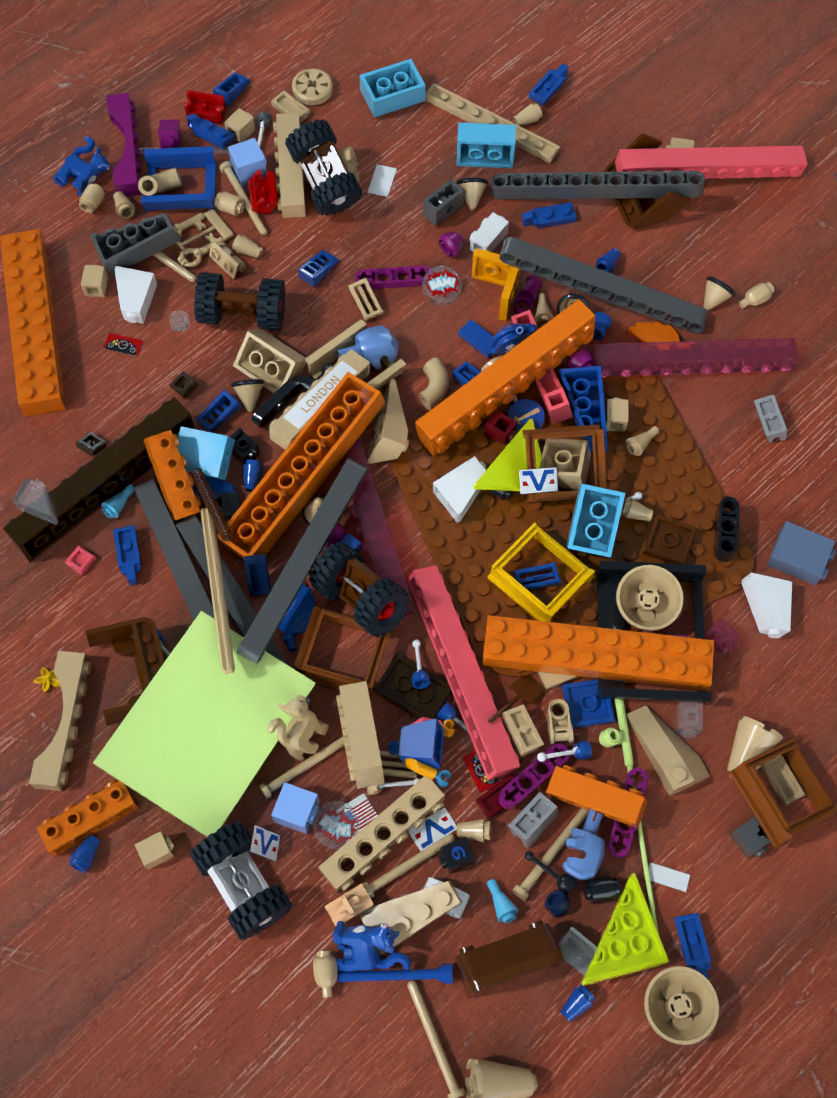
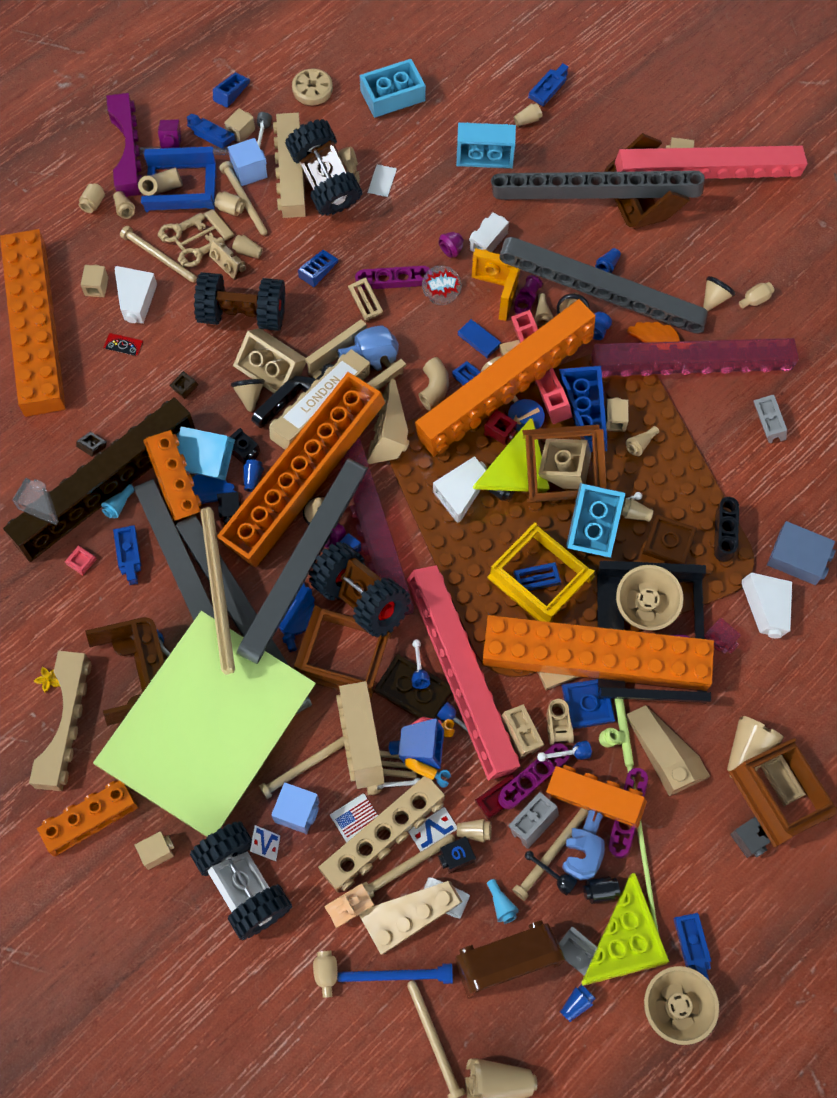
(81, 171): blue animal -> none
(85, 854): blue cone -> none
(135, 241): dark grey wedge -> none
(179, 320): clear tile -> none
(206, 106): red hinge -> none
(218, 526): reddish brown piece -> none
(219, 401): blue slope -> none
(257, 574): dark blue tile -> none
(263, 192): red hinge -> none
(287, 104): tan tile -> none
(300, 728): tan animal -> none
(335, 824): clear tile -> none
(361, 948): blue animal -> none
(443, 202): dark grey brick -> none
(473, 190): tan hat -> none
(476, 114): tan tile -> none
(476, 770): sticker -> none
(509, 337): blue hat -> none
(526, 689): reddish brown piece -> none
(538, 480): white sticker -> none
(550, 216): blue hinge -> none
(557, 903): dark blue tile -> none
(581, 358): magenta cone -> none
(668, 877): white sticker -> none
(689, 719): clear brick -> none

